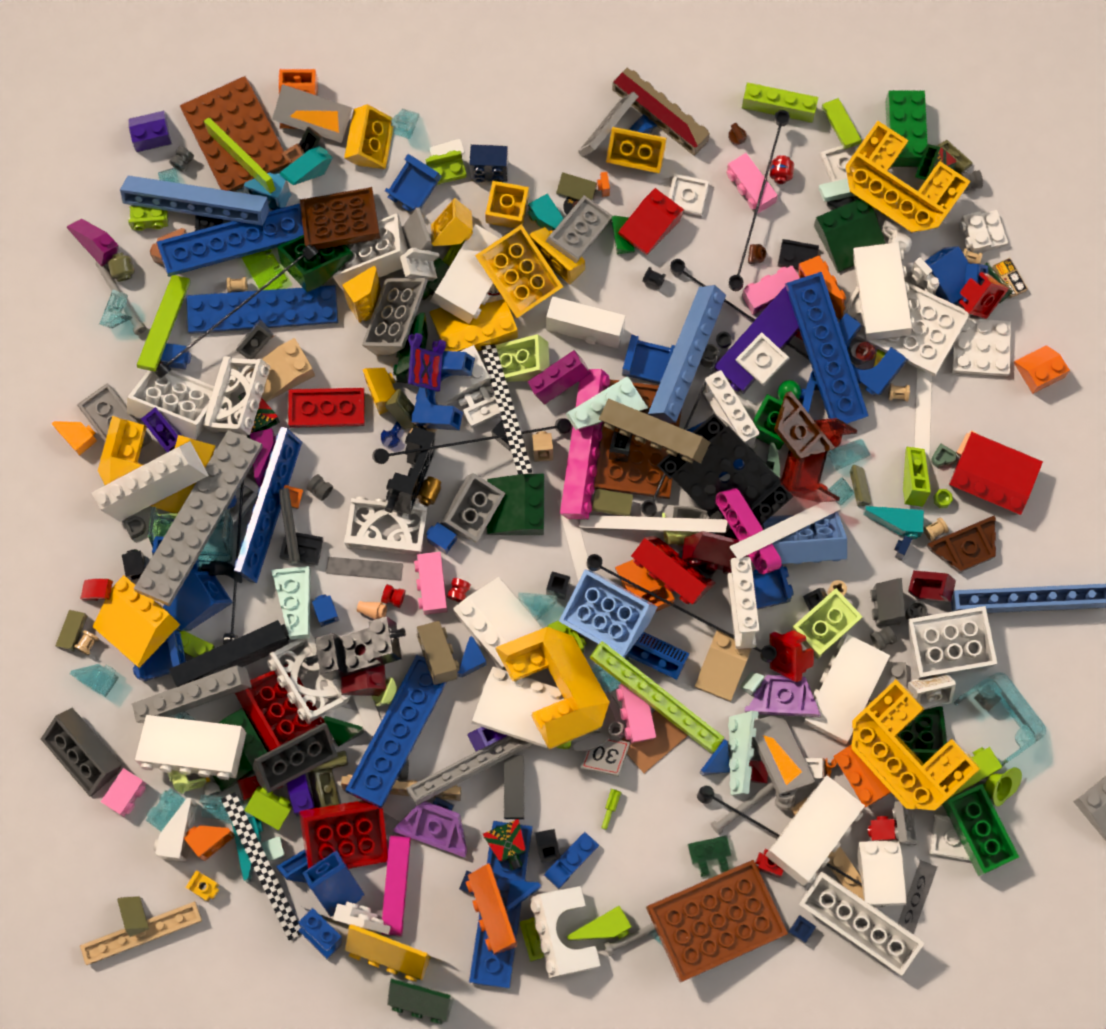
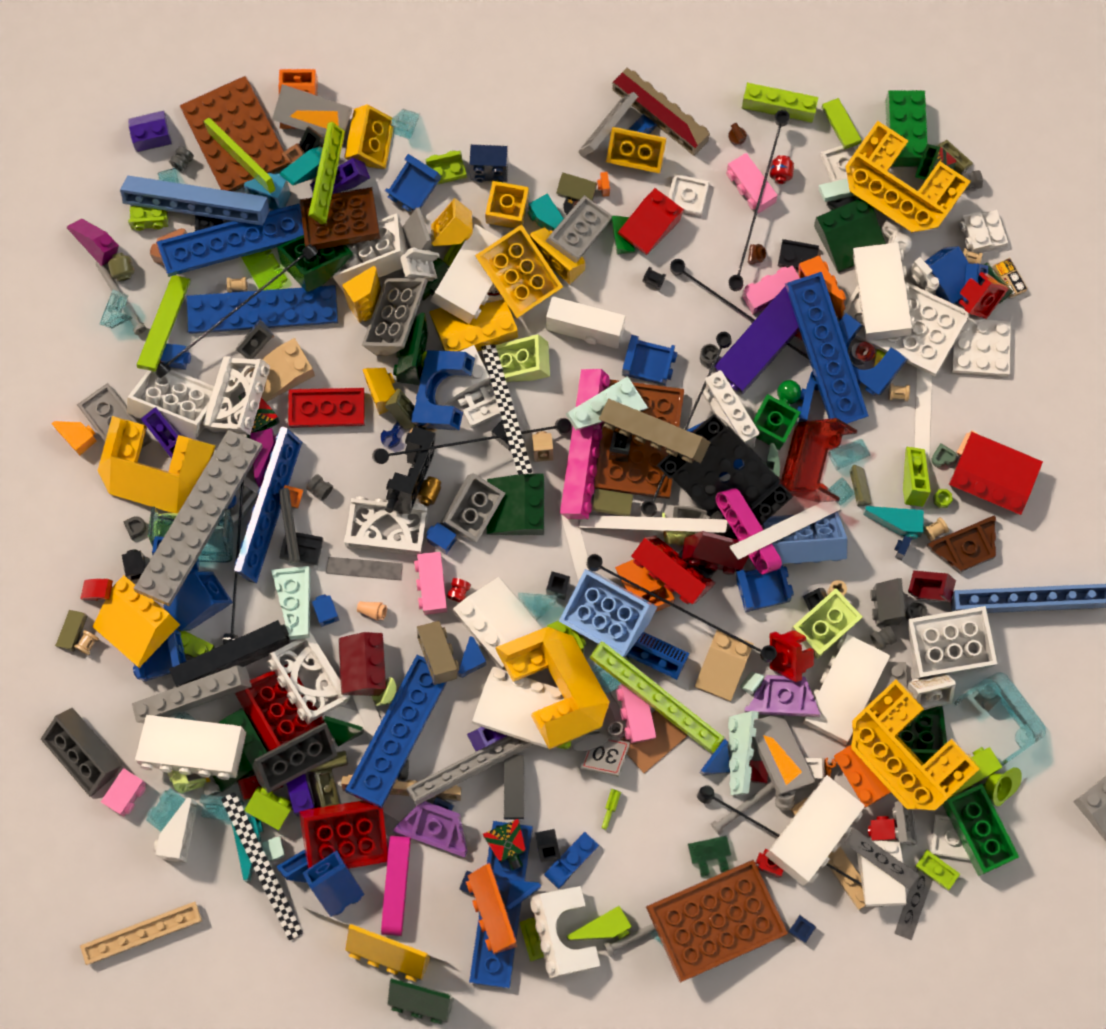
(96, 677): clear light blue slope -> none
(133, 915): olive slope -> none
(151, 482): white slope -> none
(208, 840): orange slope -> none
(211, 888): yellow brick -> none
(220, 567): black bar -> none
(320, 933): blue panel -> none
(326, 173): none -> lime tile
(340, 656): brick -> none
(348, 176): none -> dark purple slope
(360, 917): white plate -> none
(393, 596): red wheel -> none
(424, 364): dark purple flag -> none
(446, 147): white sticker -> none
(559, 377): magenta brick -> none
(687, 354): medium blue brick -> none
(743, 603): white fence -> none
(762, 359): white tile -> none
(799, 429): reddish brown wing -> none
(861, 923): white slope -> none
(881, 859): none -> flat silver sticker
(937, 870): none -> lime plate
(1042, 368): orange slope -> none

